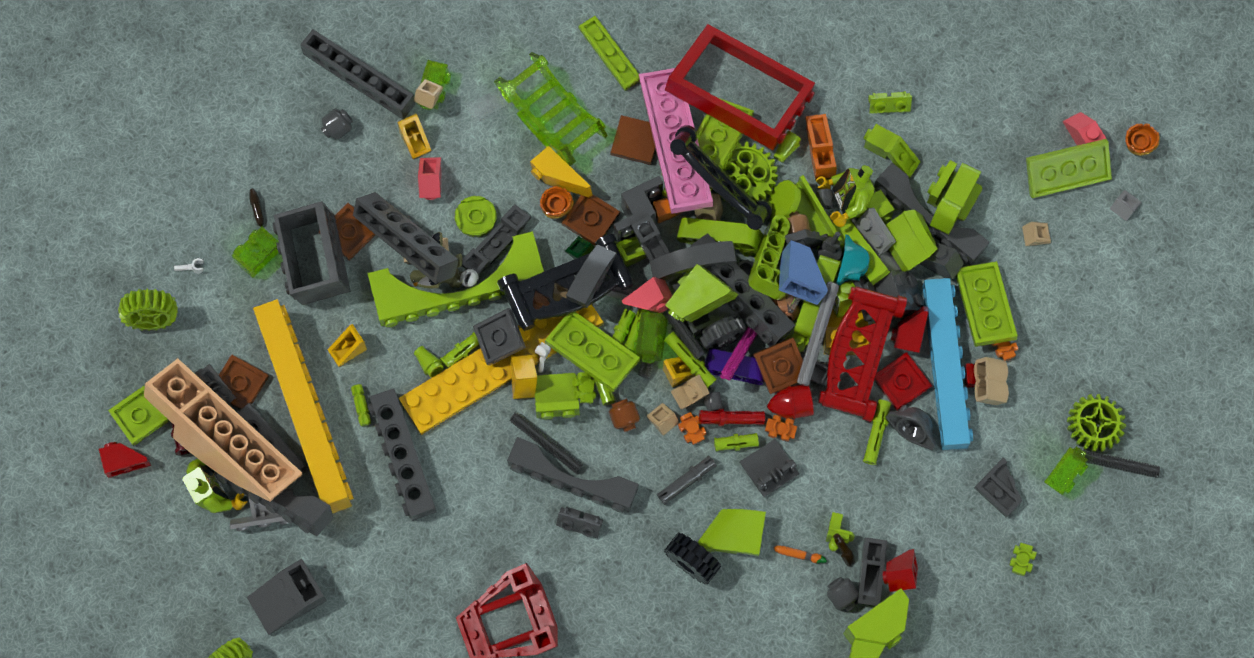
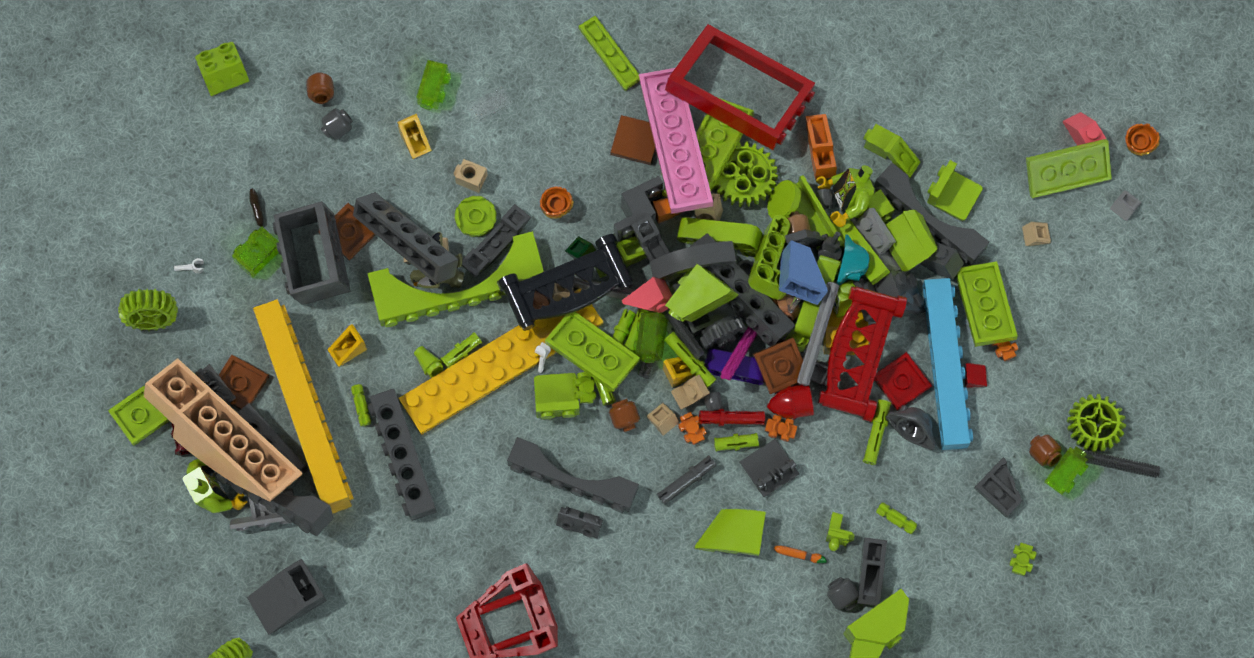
(120, 459): red slope -> none
(221, 68): none -> lime bracket
(320, 88): none -> dark orange head
(358, 74): dark grey brick -> none
(427, 93): tan slope -> none
(429, 178): coral slope -> none
(472, 279): white hinge -> none
(474, 183): none -> tan brick
(499, 336): dark grey tile -> none
(523, 376): yellow slope -> none
(536, 124): clear neon green fence -> none
(546, 443): dark grey axle -> none
(556, 172): yellow slope -> none
(590, 218): dark orange tile -> none
(591, 276): dark grey slope -> none
(692, 558): black bush -> none
(754, 211): black piece -> none
(788, 146): lime cone -> none
(847, 554): dark brown piece -> none
(895, 103): lime hinge -> none
(896, 518): none -> lime axle
(901, 572): red slope -> none
(910, 331): red slope -> none
(955, 198): lime beam -> none
(991, 381): tan brick -> none
(1045, 450): none -> dark orange head

